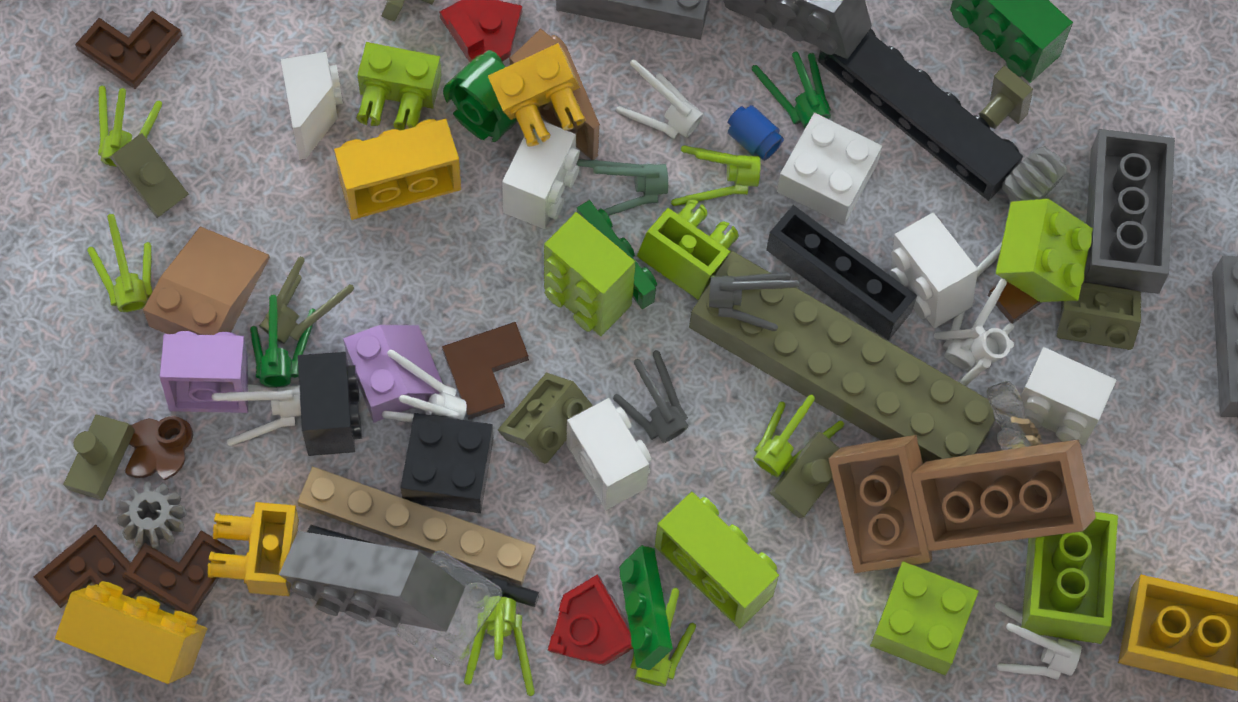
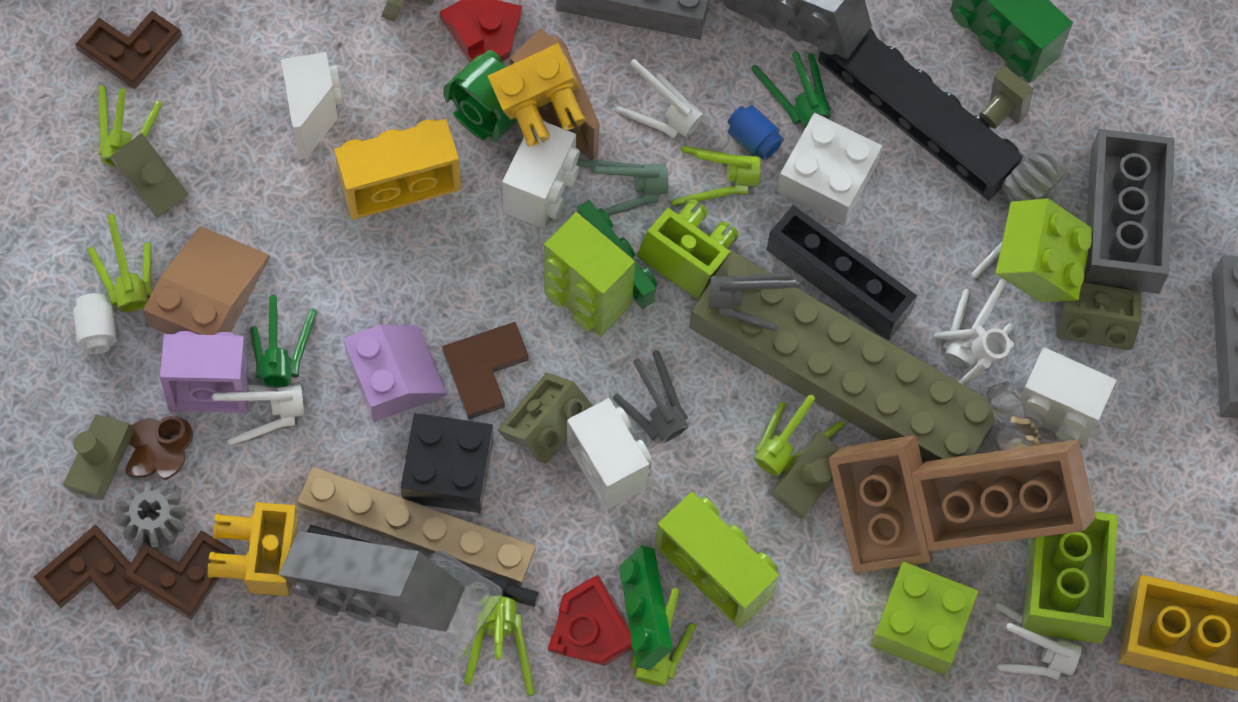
(94, 323): none -> white brick
(131, 632): yellow brick -> none
(287, 317): olive plant -> none
(329, 403): black brick -> none
(398, 77): lime brick -> none
(438, 405): white plant -> none
(934, 269): white brick -> none
(1014, 302): reddish brown tile -> none

